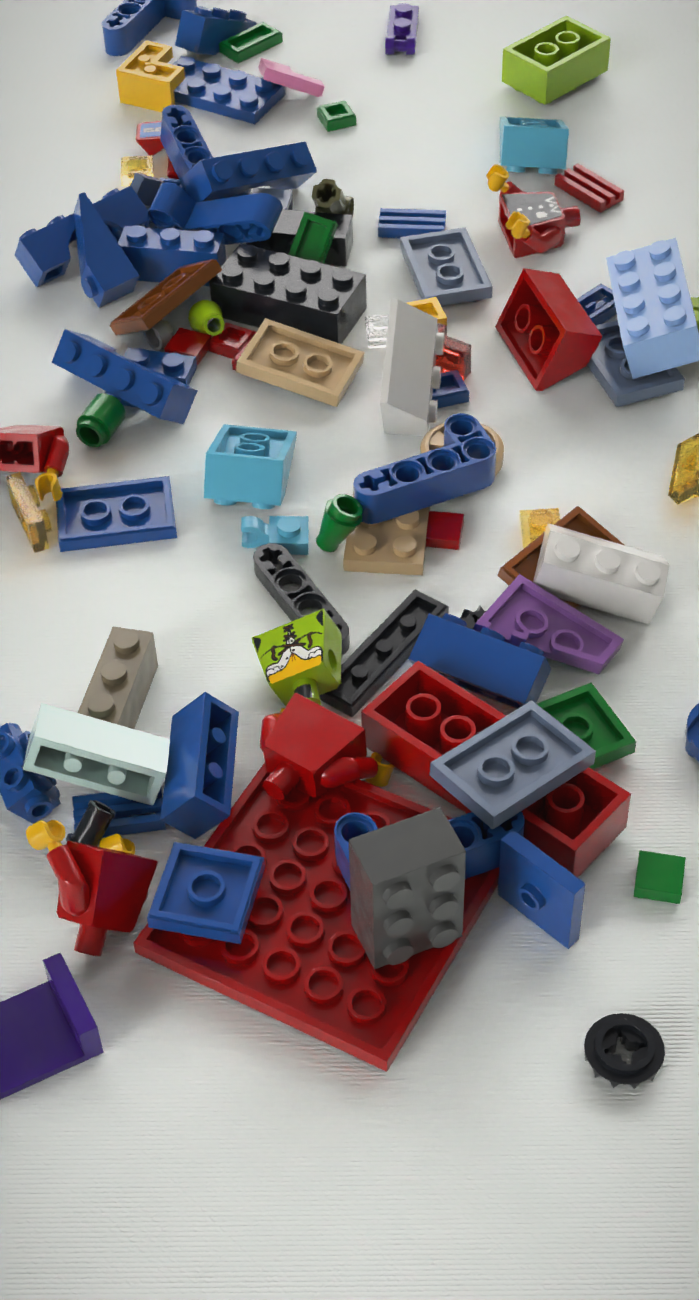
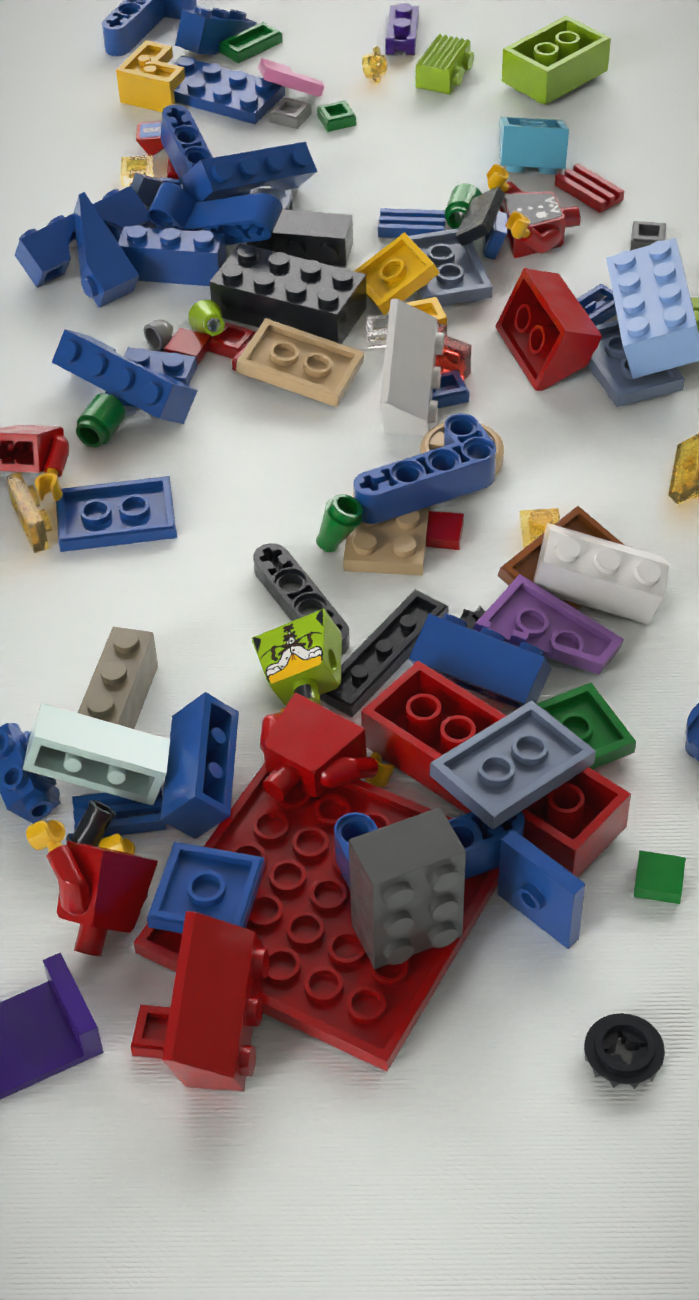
(150, 1031): none -> red tile
(165, 297): dark orange tile -> none
(215, 1004): none -> red slope
(249, 466): medium azure slope -> none
(287, 531): medium azure plate -> none
(290, 113): none -> light grey tile
(313, 238): green tile -> none
(331, 199): olive piece -> none
(374, 65): none -> clear yellow plate
(396, 272): none -> yellow plate
(444, 64): none -> lime brick
(459, 203): none -> green brick
(480, 216): none -> black tile
(496, 236): none -> blue tile
(646, 233): none -> dark grey tile

